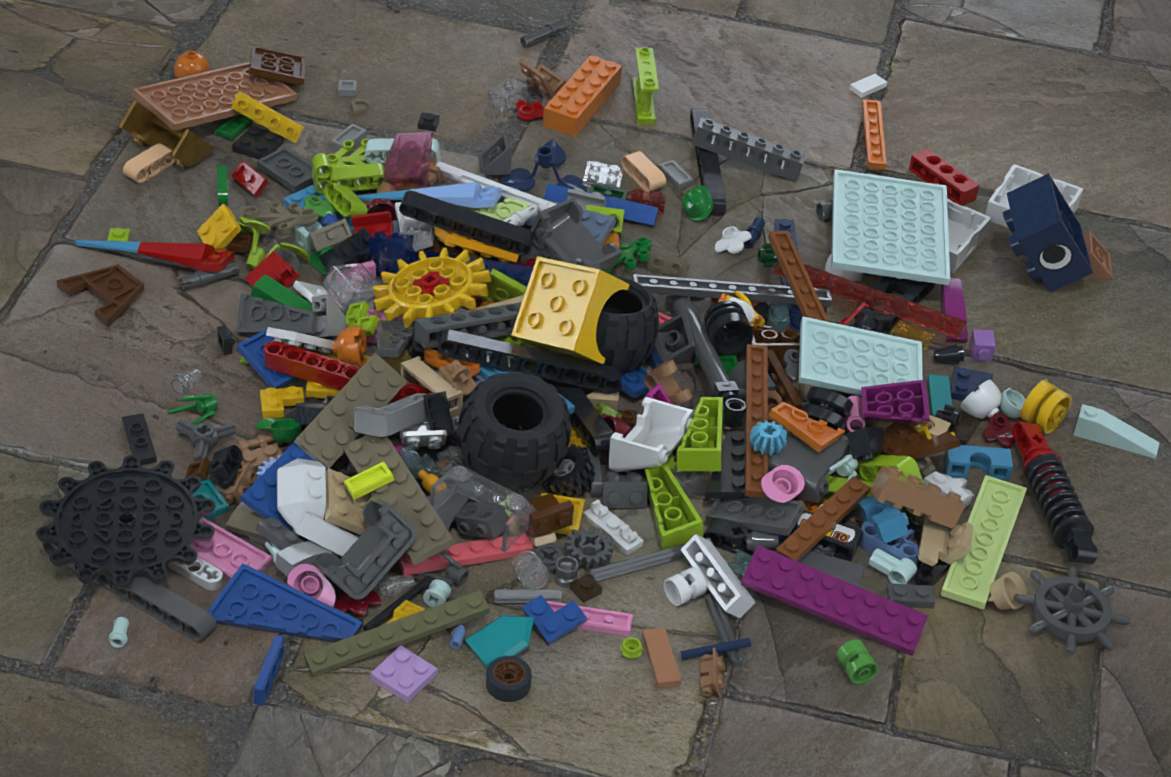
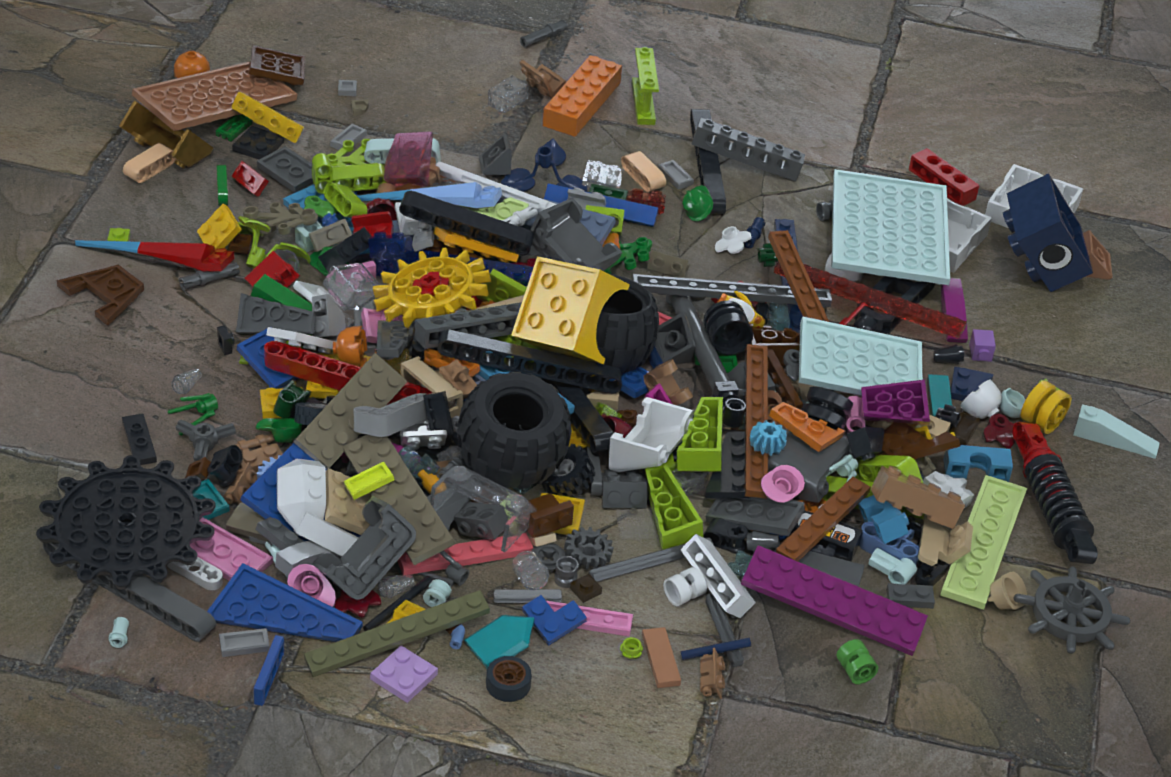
(244, 642): none -> light grey tile
(287, 399): none -> dark green piece
(357, 316): lime tile -> none
(428, 121): black plate -> none
(529, 111): red plate -> none
(616, 529): white plate -> none
(868, 85): white tile -> none
(874, 134): orange plate -> none
(912, 332): clear yellow plate -> none

